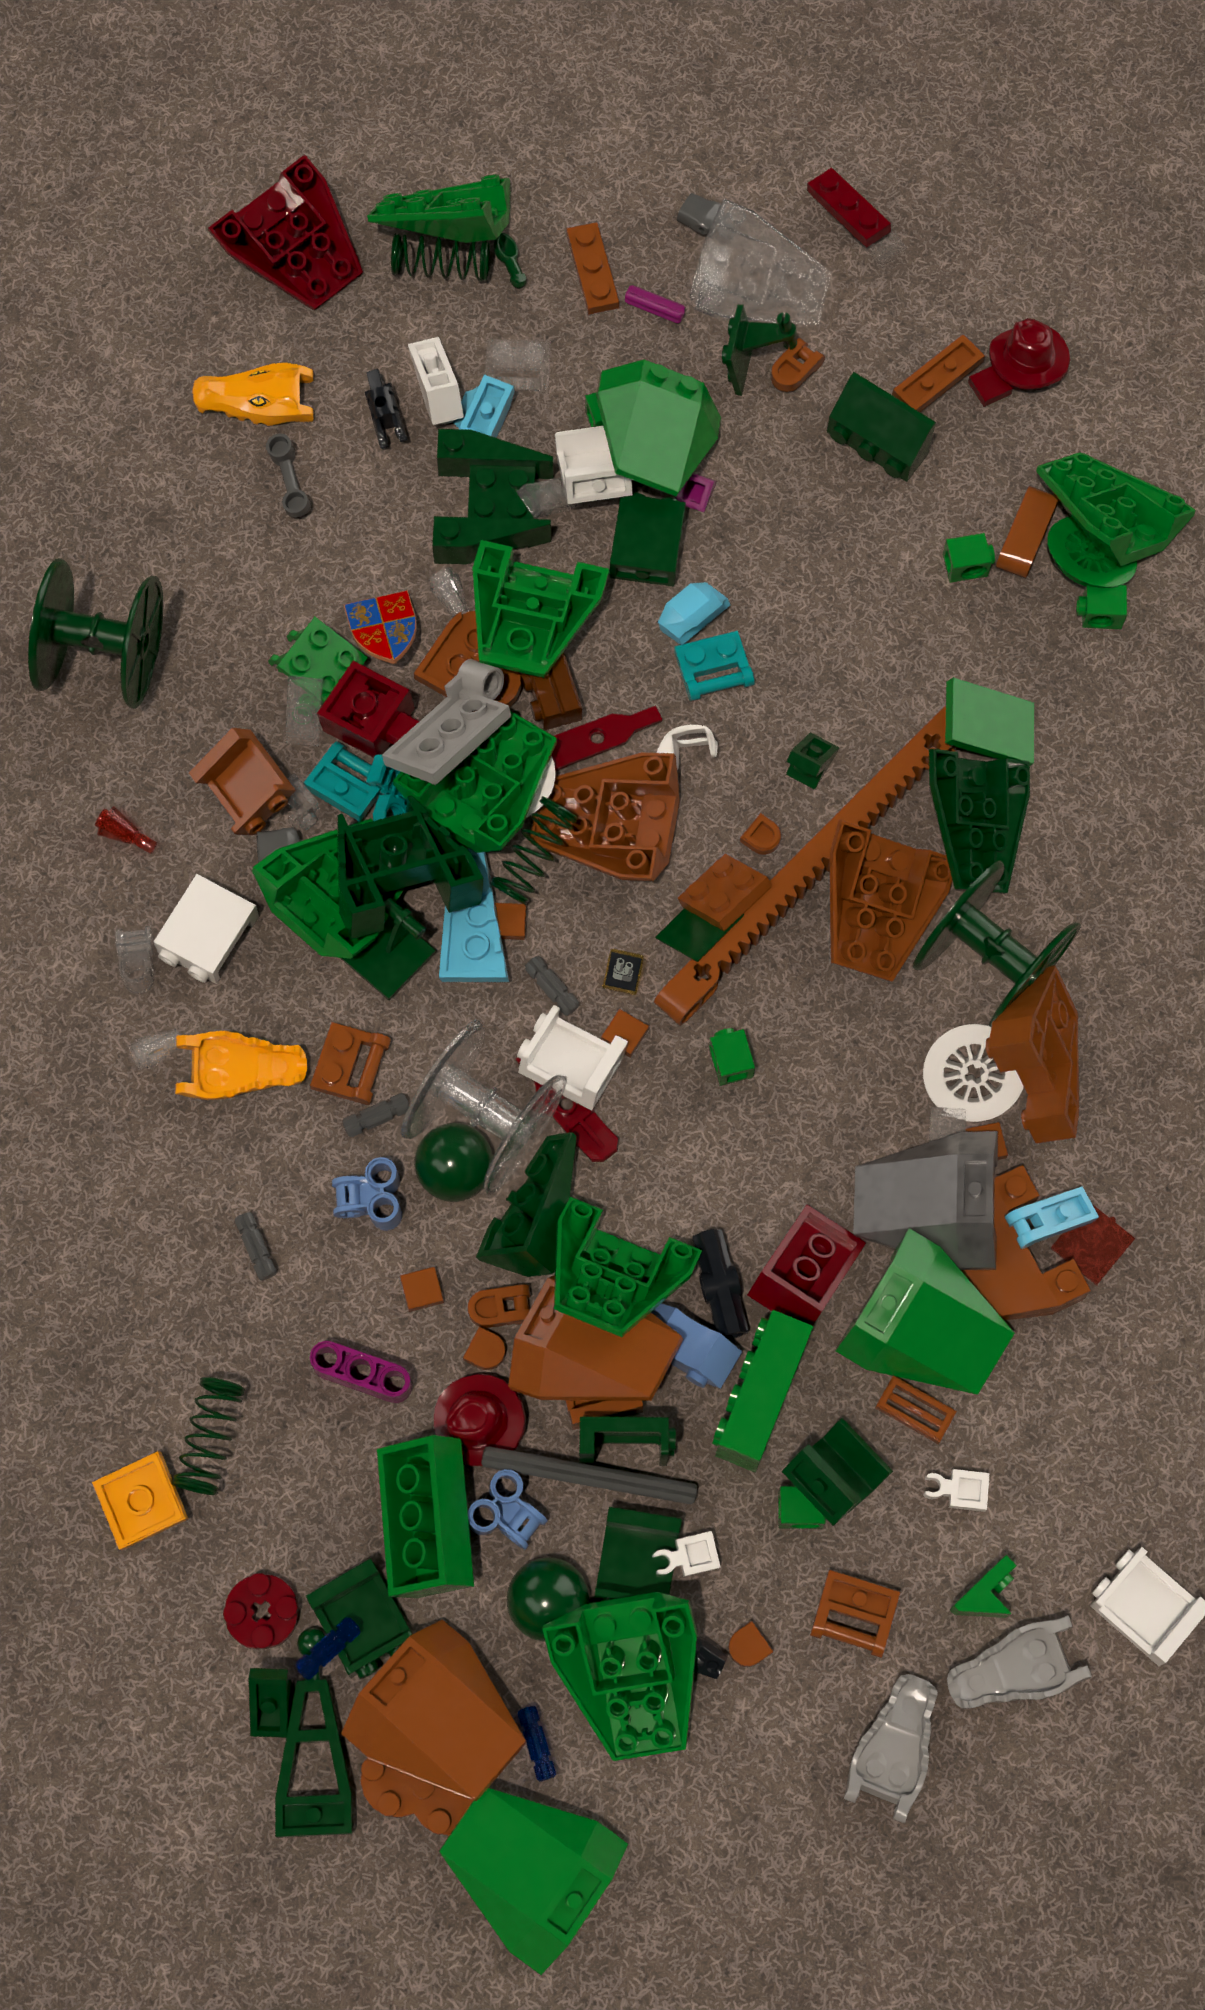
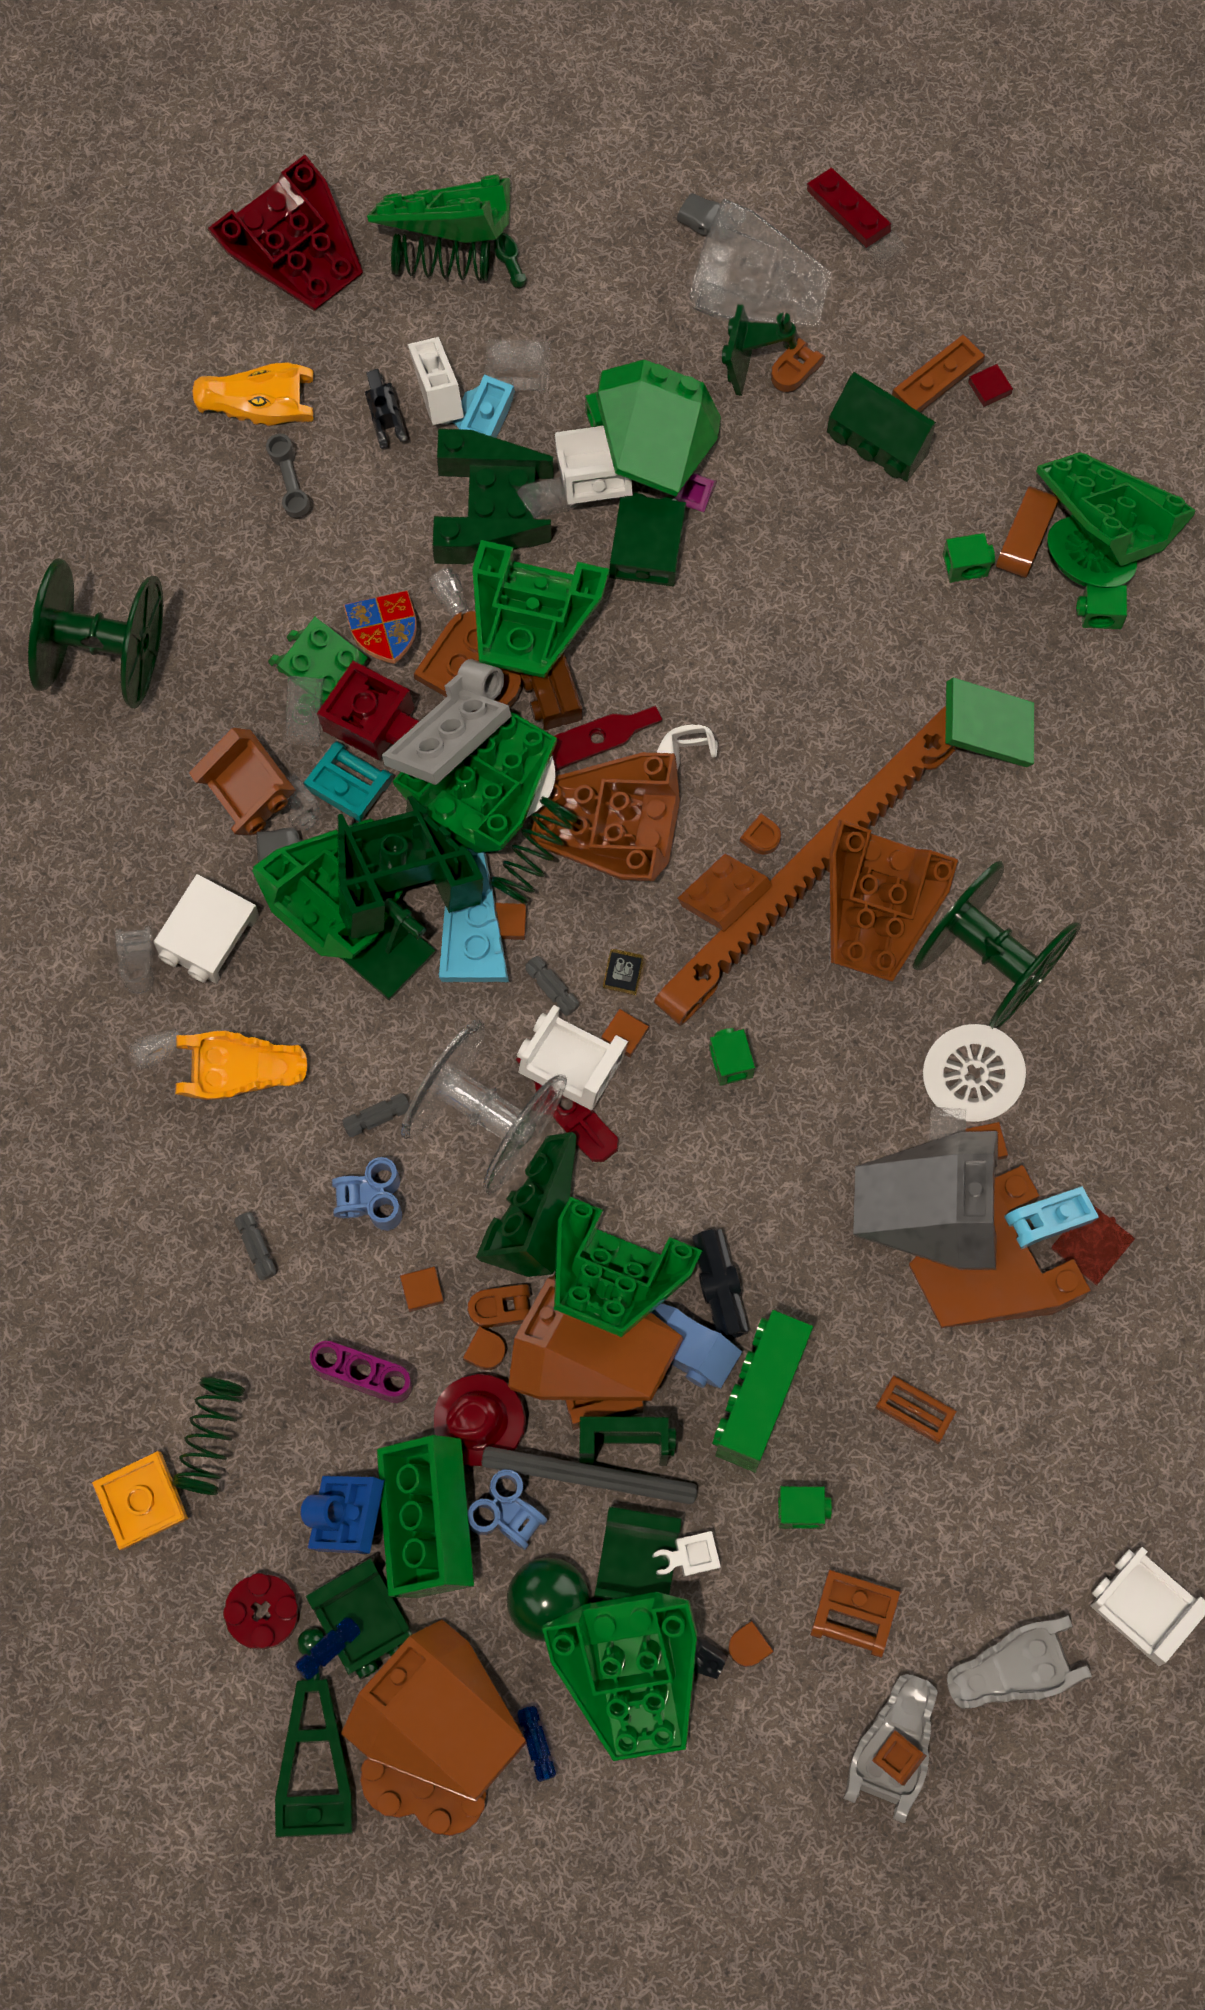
(116, 826): clear red cone -> none
(269, 1702): dark green slope -> none
(339, 1060): dark orange plate -> none
(343, 1514): none -> blue plate
(392, 798): teal piece -> none
(452, 1162): dark green piece -> none
(532, 1871): green wedge -> none
(592, 268): dark orange plate -> none
(655, 304): magenta axle -> none
(691, 611): medium azure slope -> none
(691, 934): dark green piece -> none
(712, 656): teal plate -> none
(806, 1267): dark red slope -> none
(811, 760): dark green slope -> none
(837, 1472): dark green panel -> none
(899, 1758): none -> dark orange tile
(927, 1322): green wedge -> none
(965, 1490): white plate -> none
(978, 813): dark green wedge -> none
(980, 1600): green slope -> none
(1030, 355): dark red hat -> none
(1041, 1043): dark orange wedge -> none

